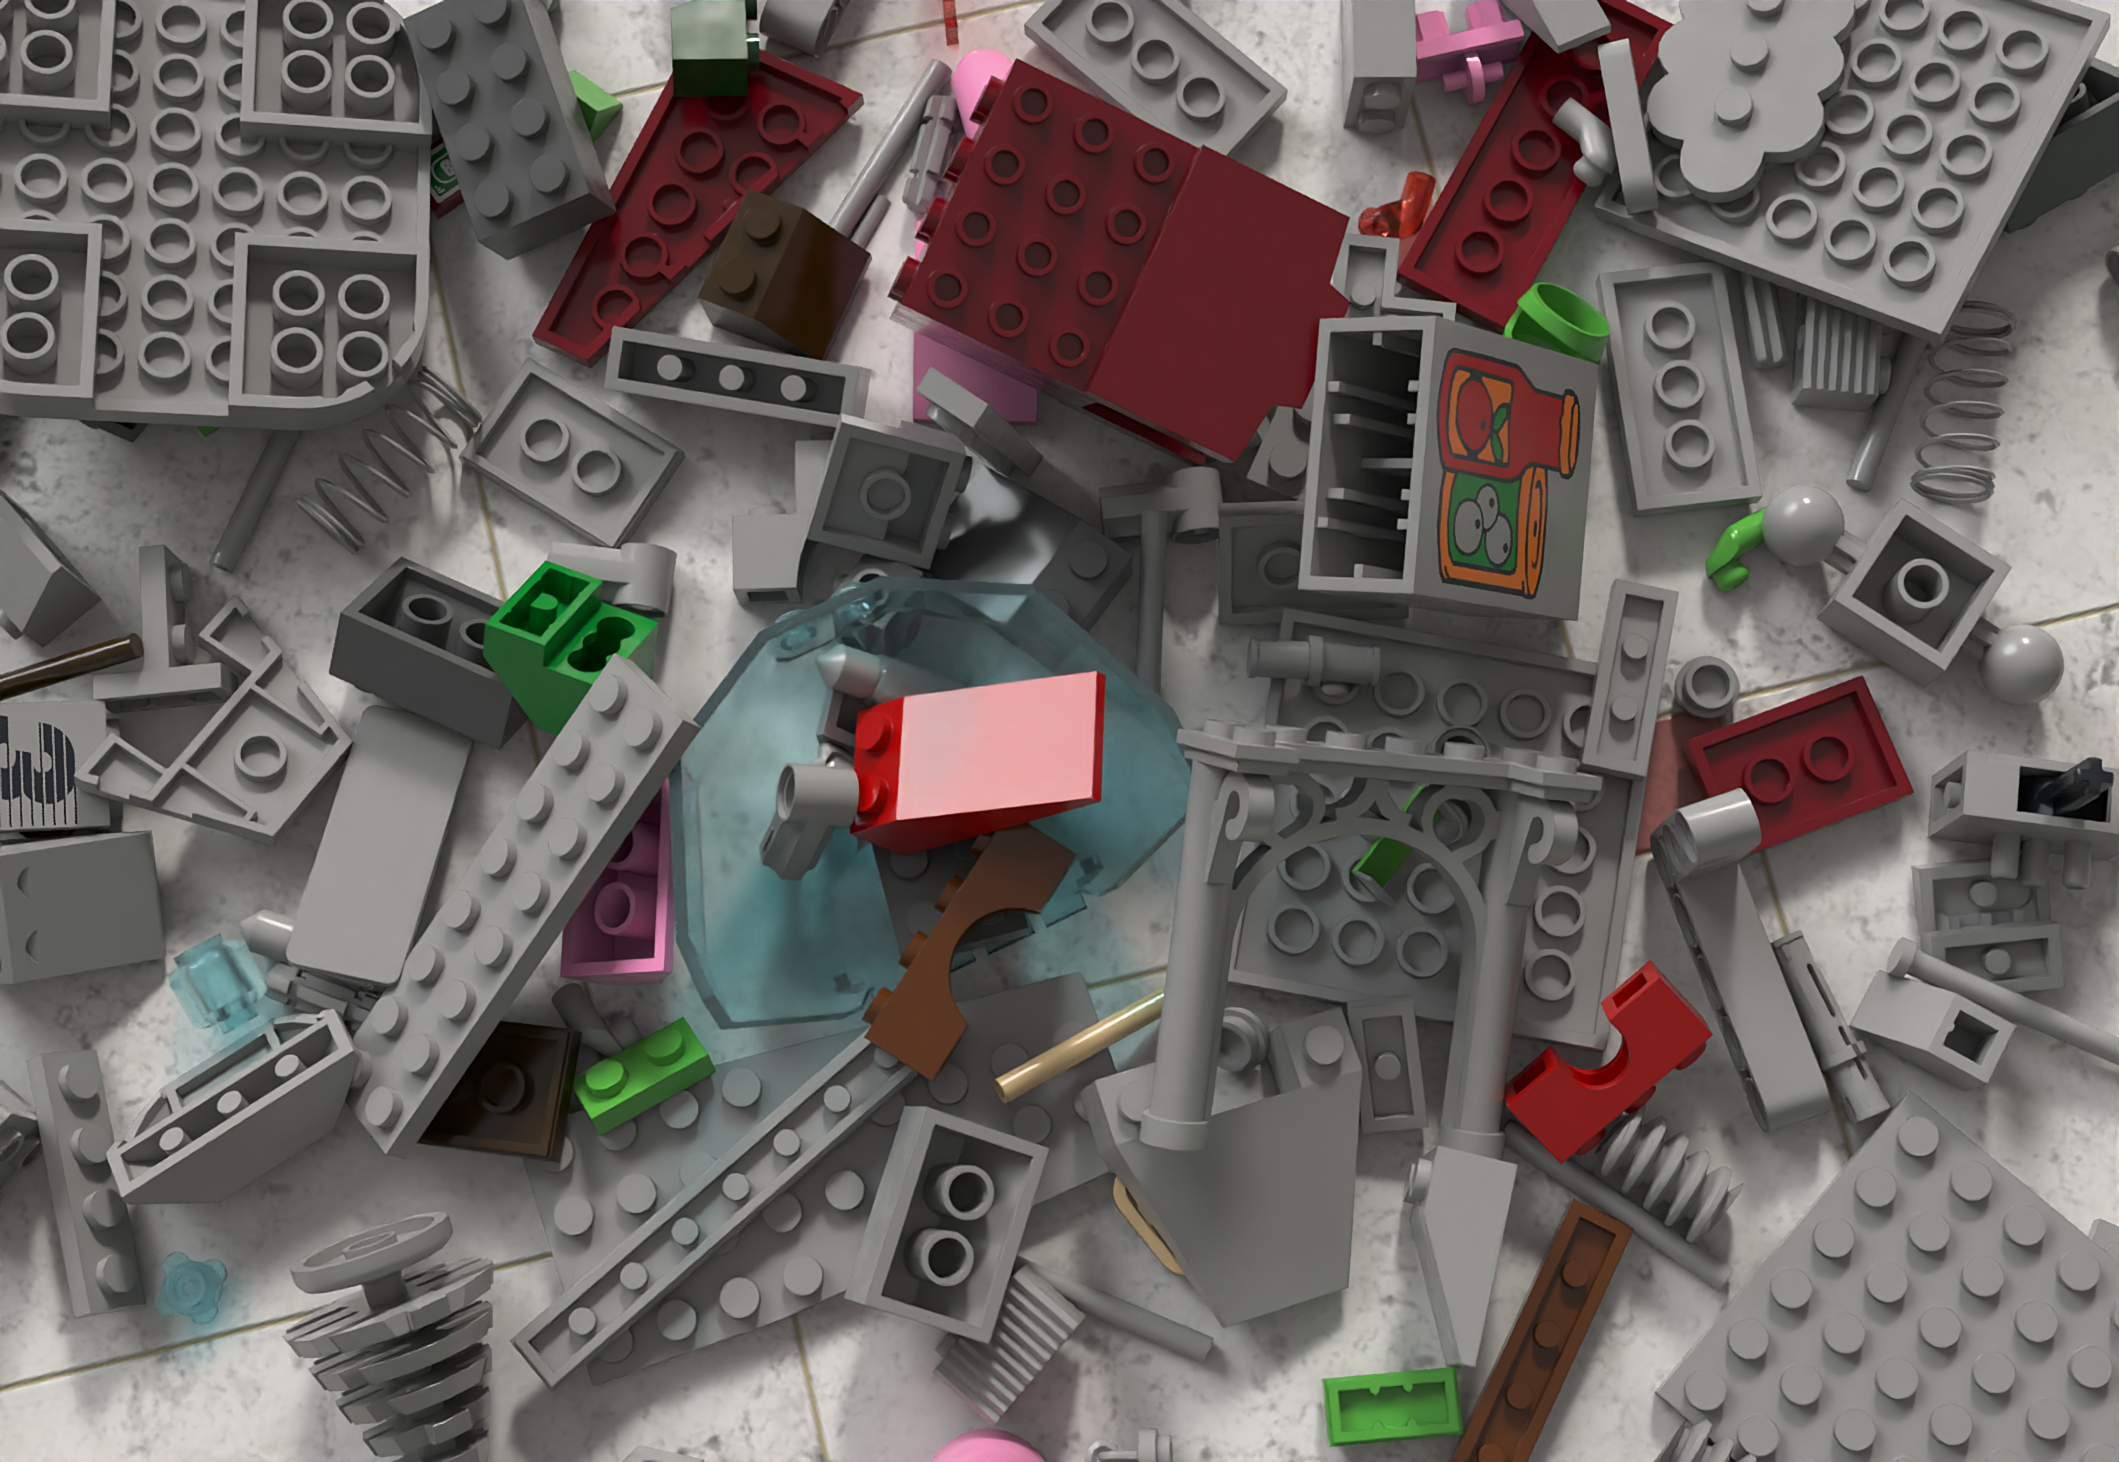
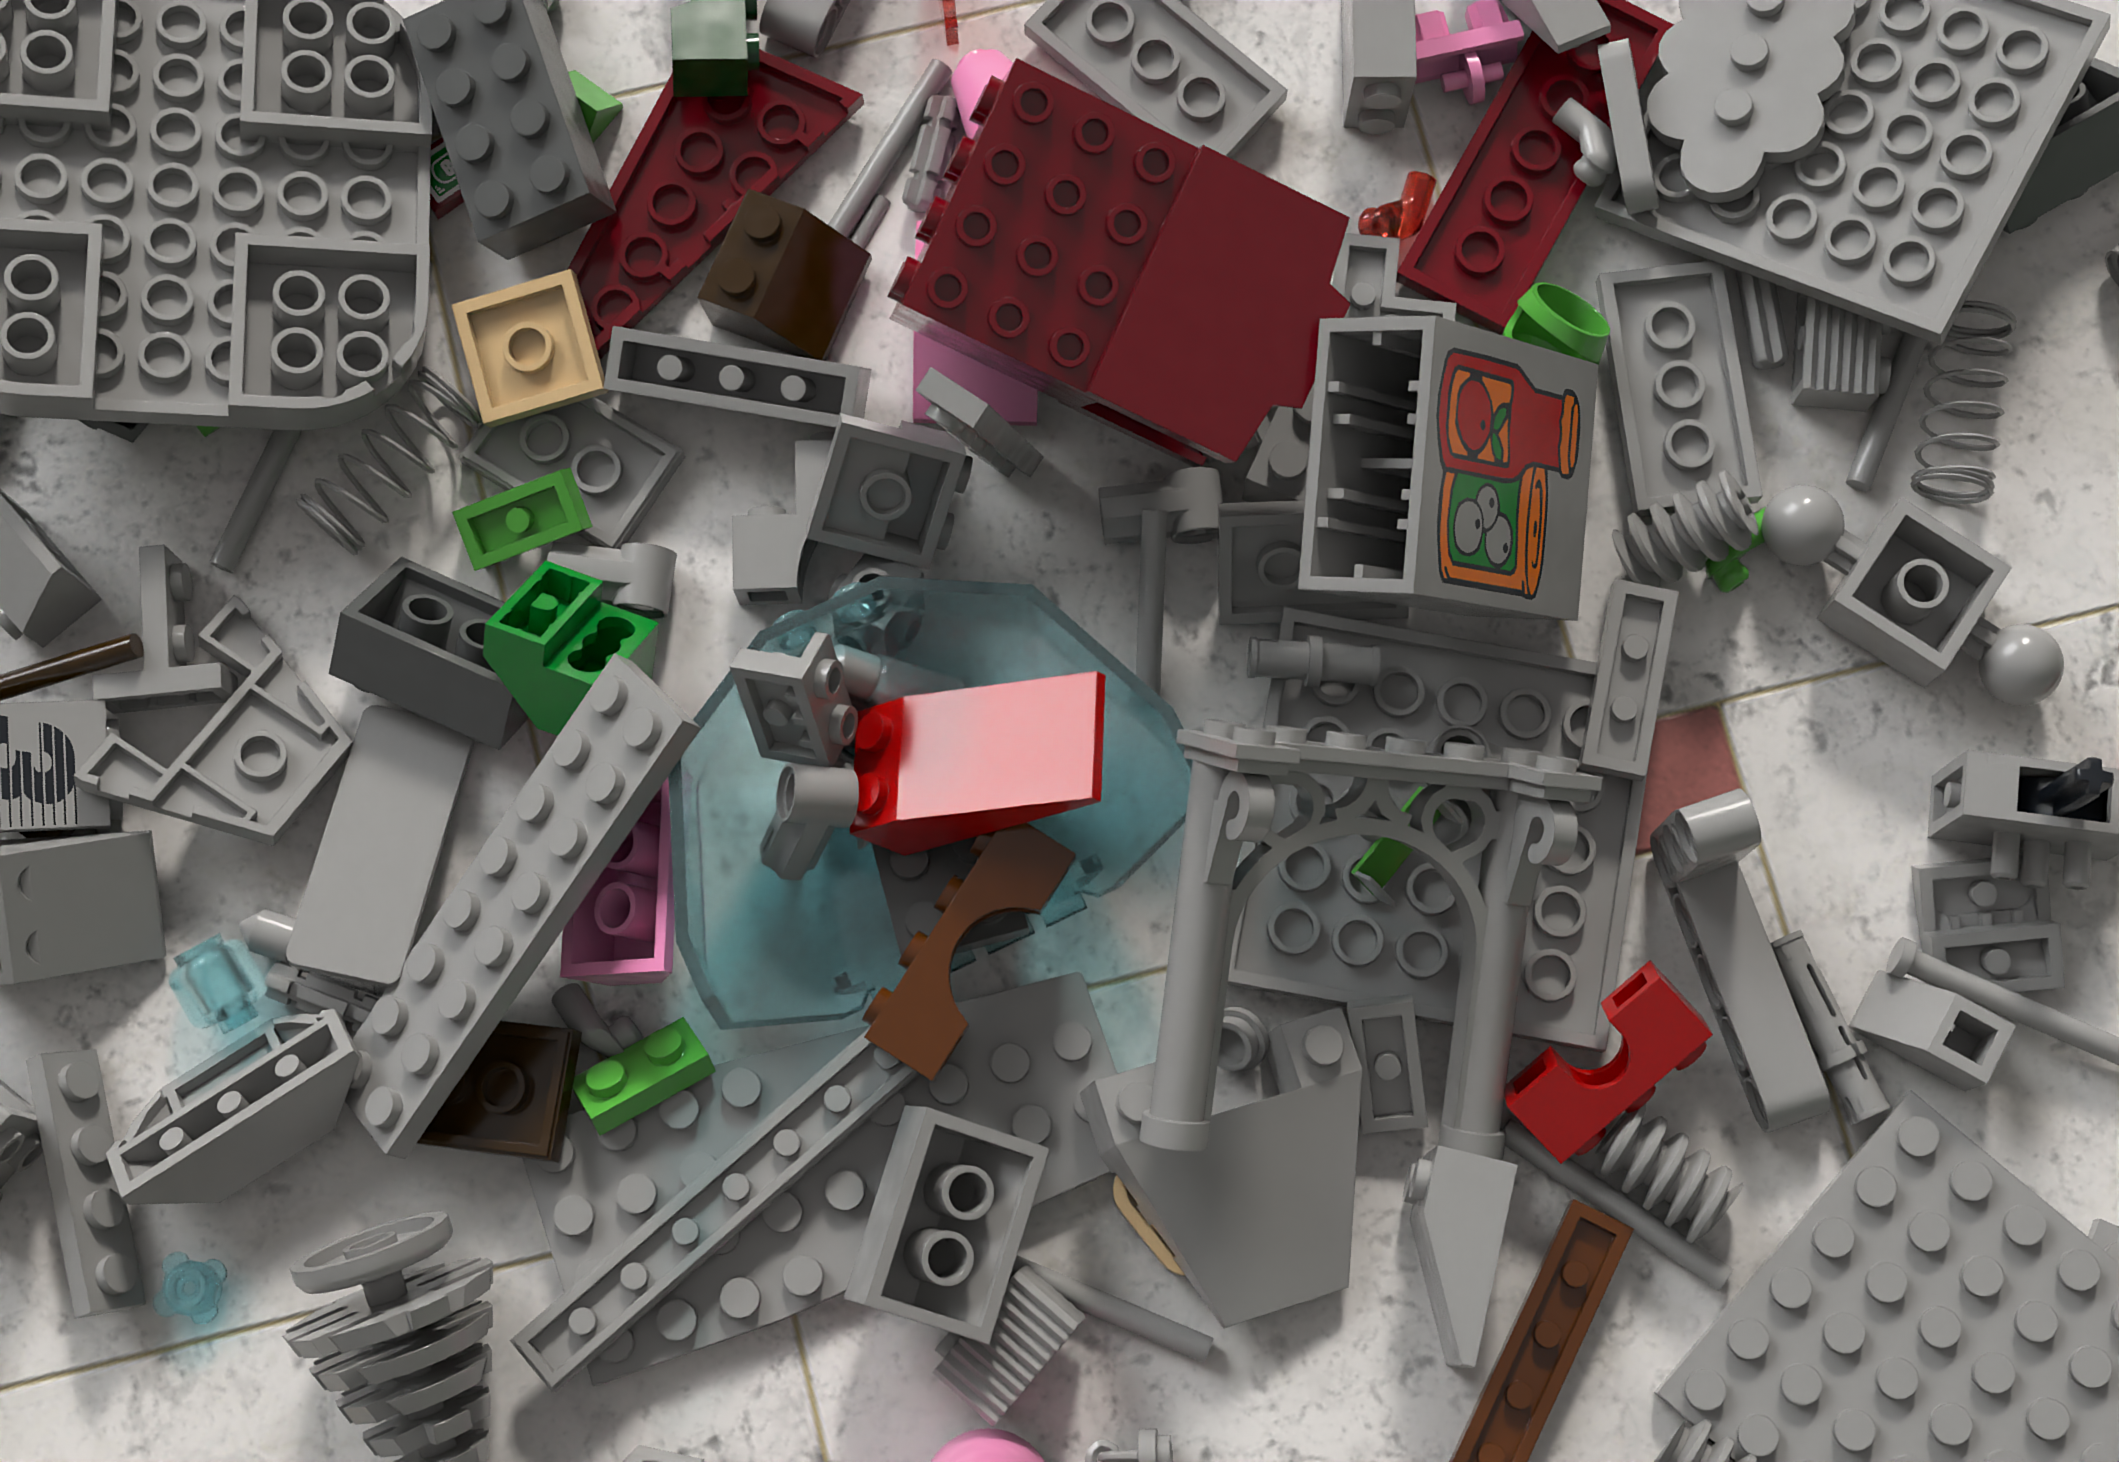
(522, 519): none -> bright green plate
(529, 348): none -> tan plate
(796, 703): none -> light grey bracket
(1024, 539): dark grey slope -> none
(1079, 1047): tan piece -> none
(1392, 1406): bright green plate -> none
(1687, 534): none -> light grey piece
(1707, 687): light grey plate -> none
(1804, 762): dark red plate -> none

